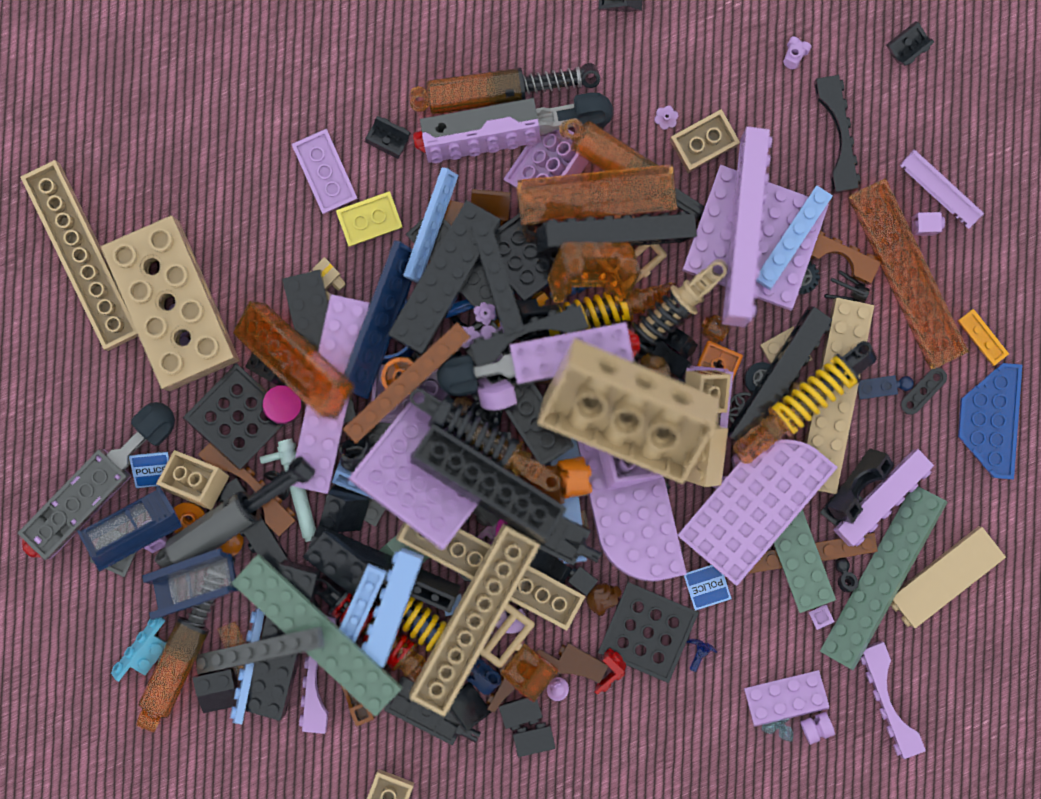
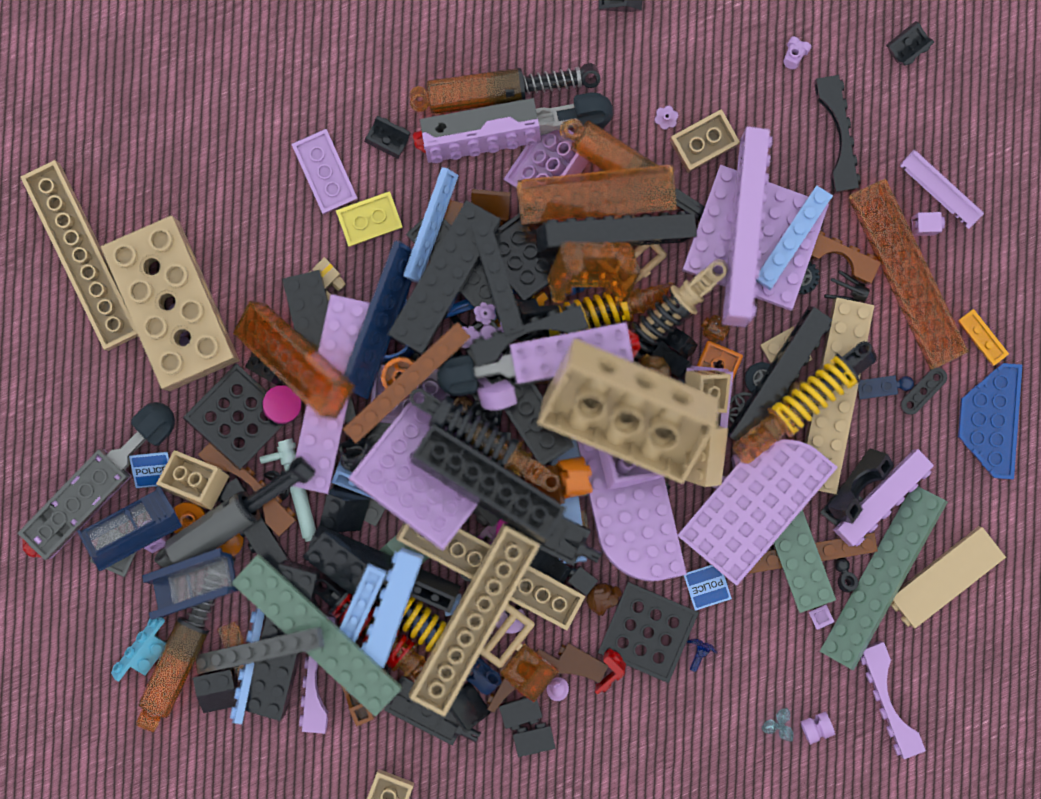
(786, 698): lavender plate -> none

